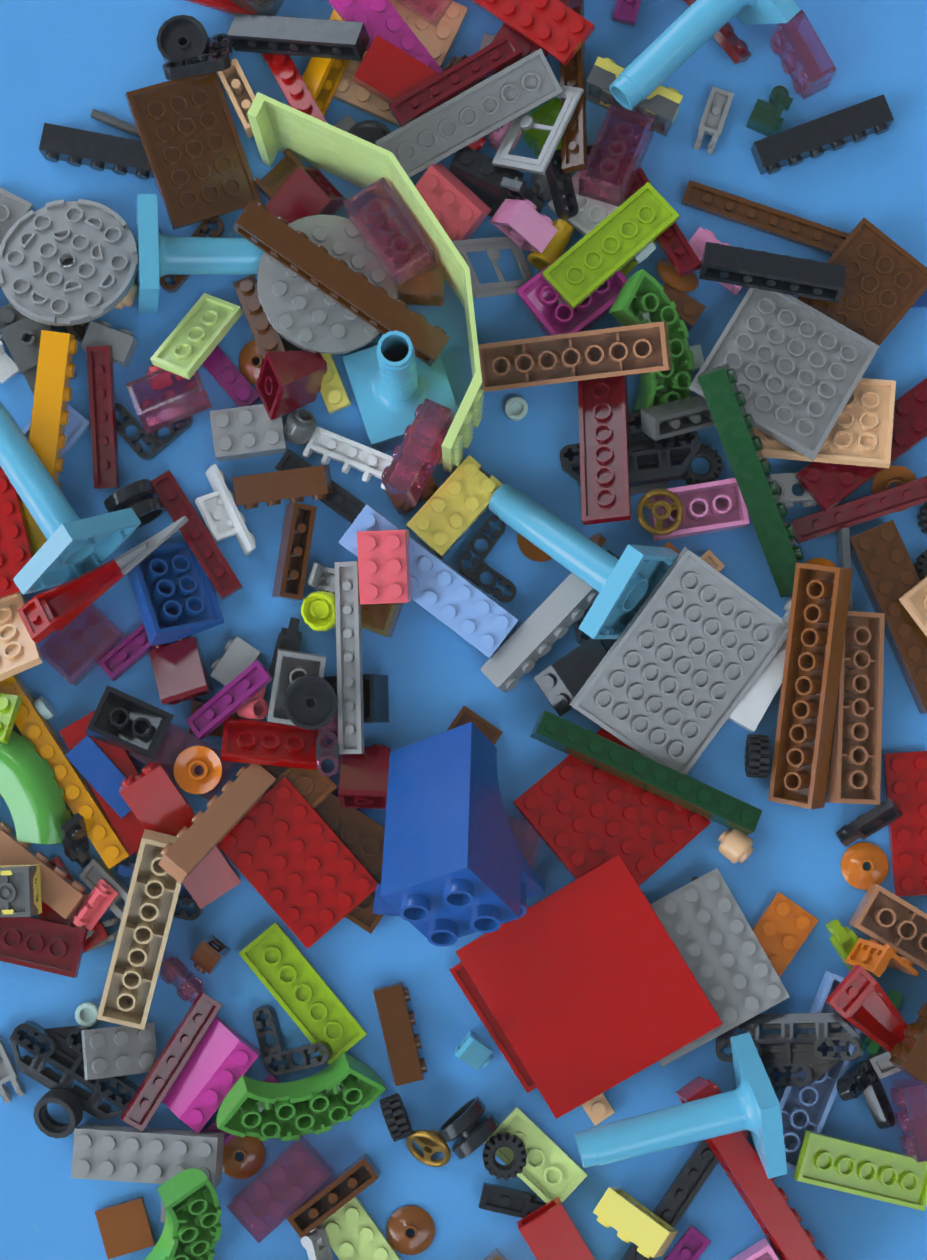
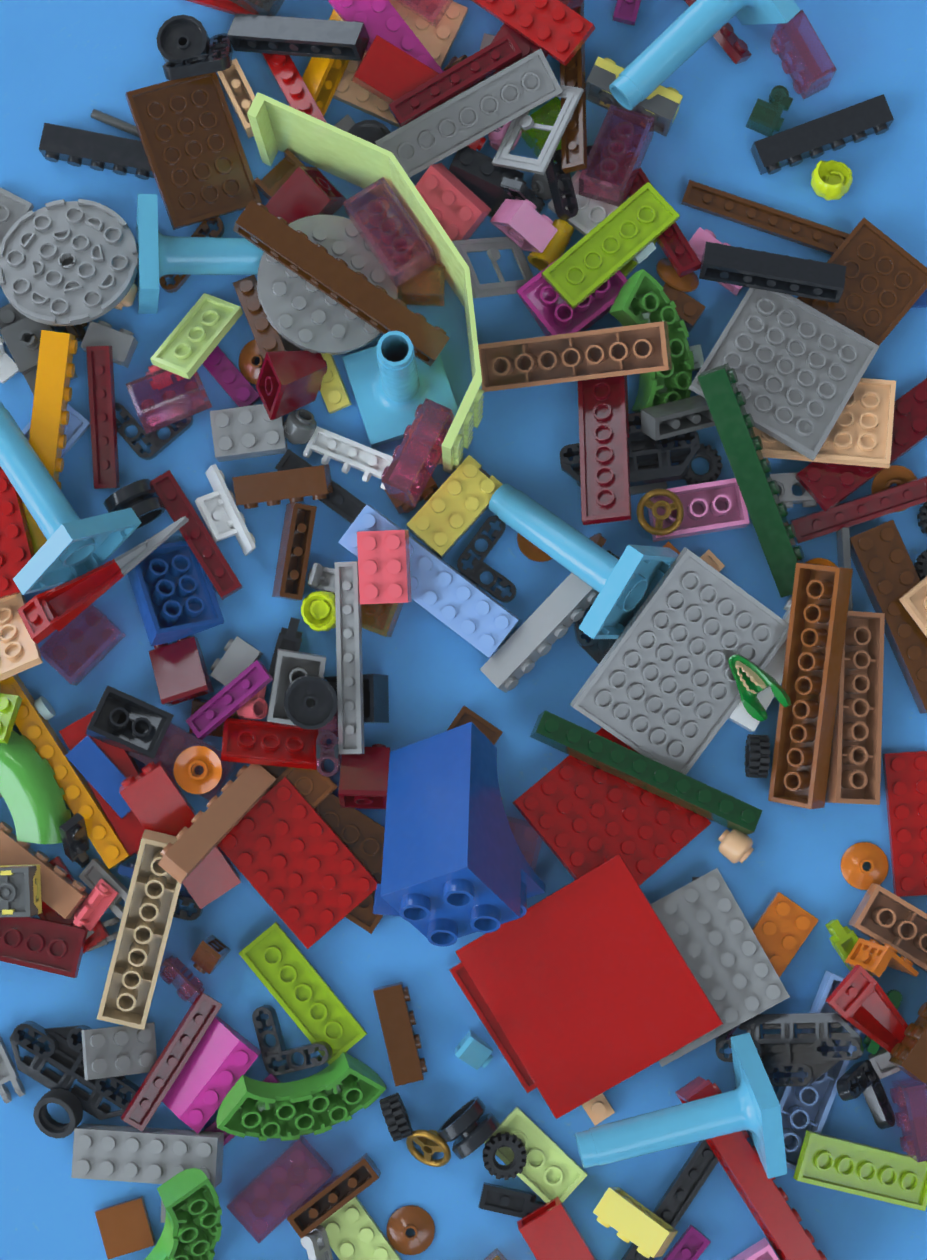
(87, 1014): light aqua tile -> none
(126, 653): magenta plate -> none
(253, 1157): dark orange dish -> none
(516, 408): light aqua tile -> none
(568, 675): black slope -> none
(714, 117): light grey hinge -> none
(751, 681): none -> green animal
(831, 179): none -> neon yellow hair
(870, 823): black hinge -> none

